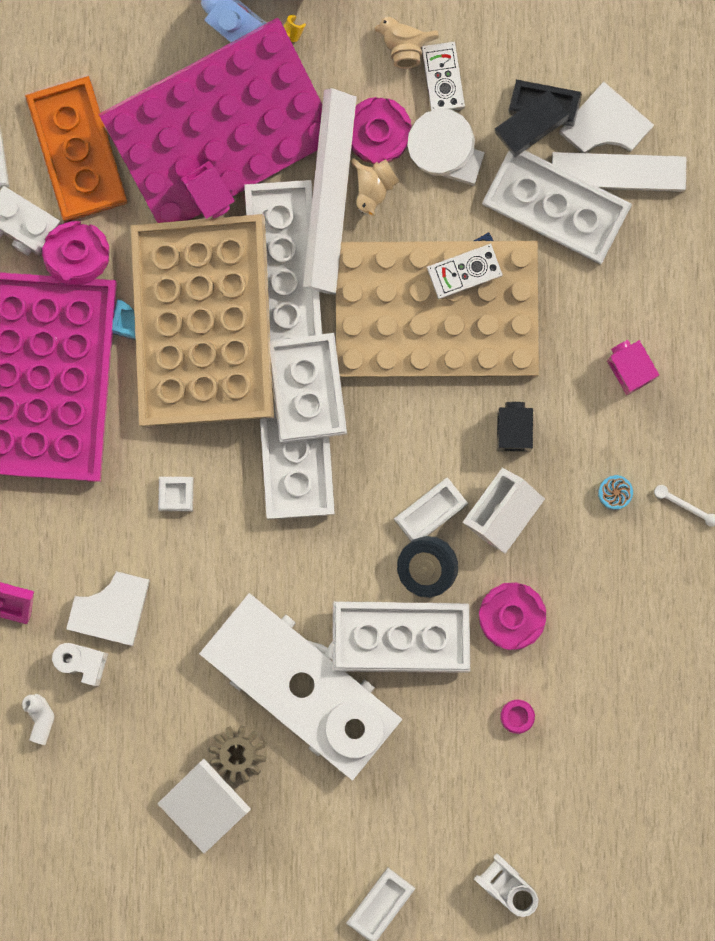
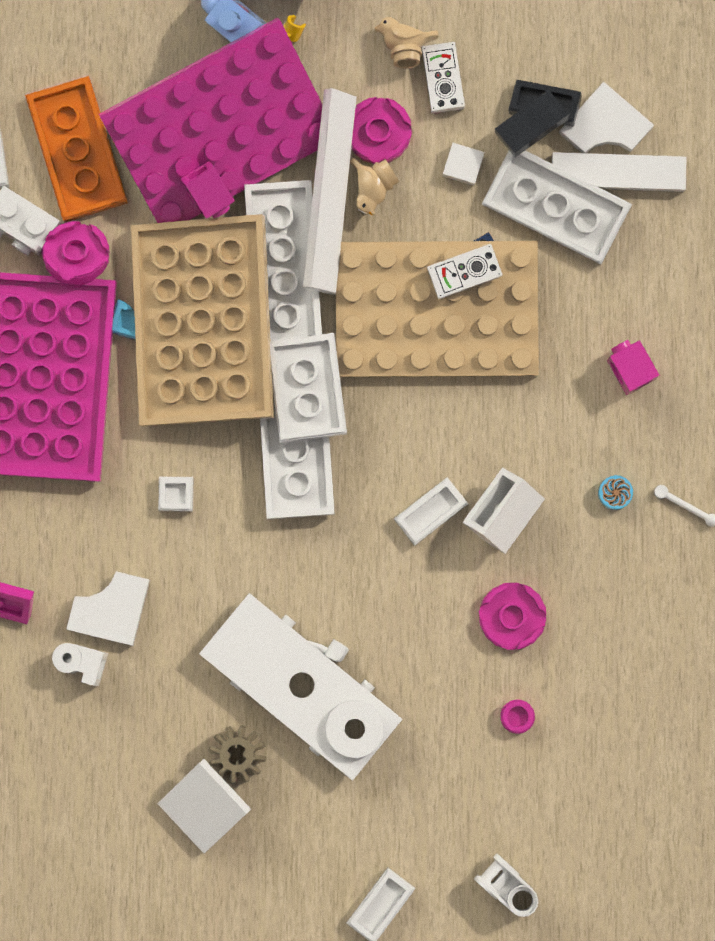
(41, 715): white arm -> none
(401, 637): white tile -> none
(427, 566): black wheel -> none
(441, 142): white tile -> none
(515, 427): black brick -> none

